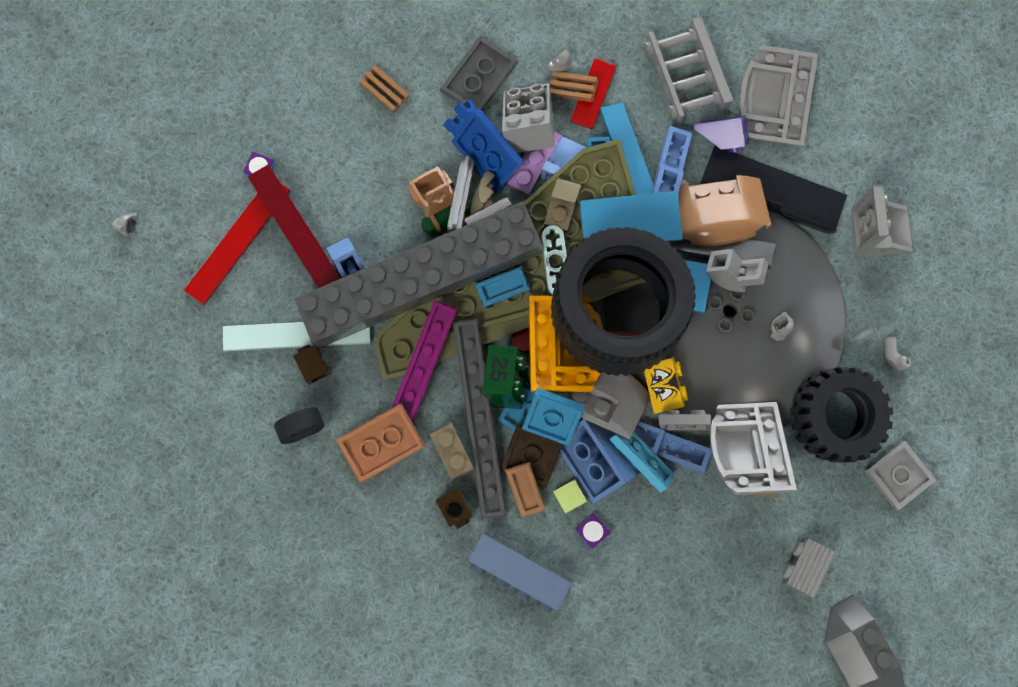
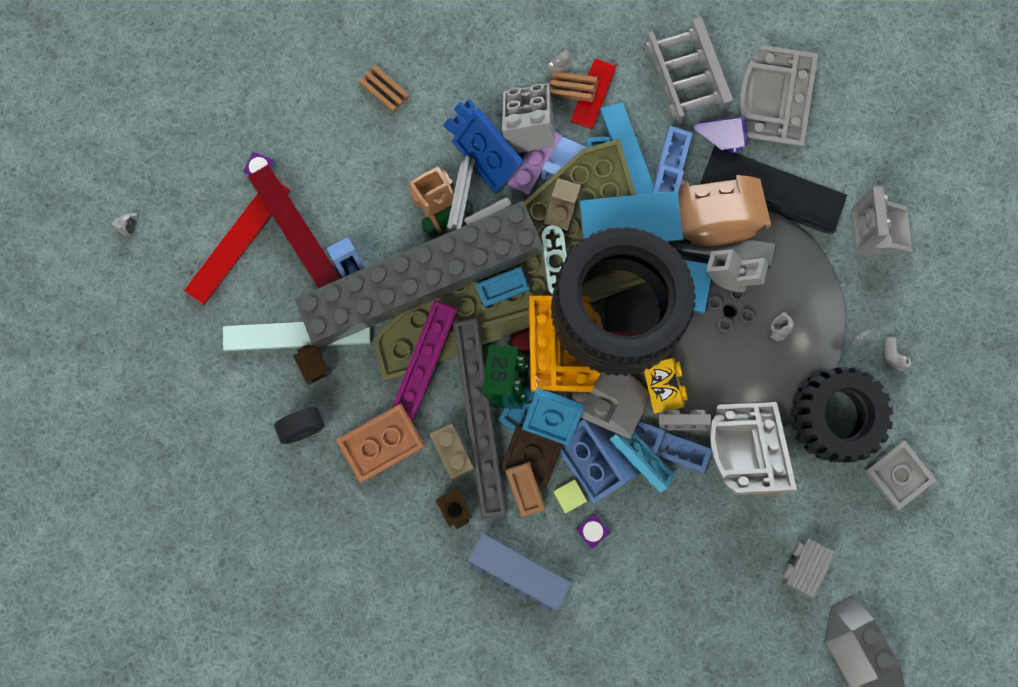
(479, 74): dark grey tile -> none
(483, 193): dark tan slope -> none

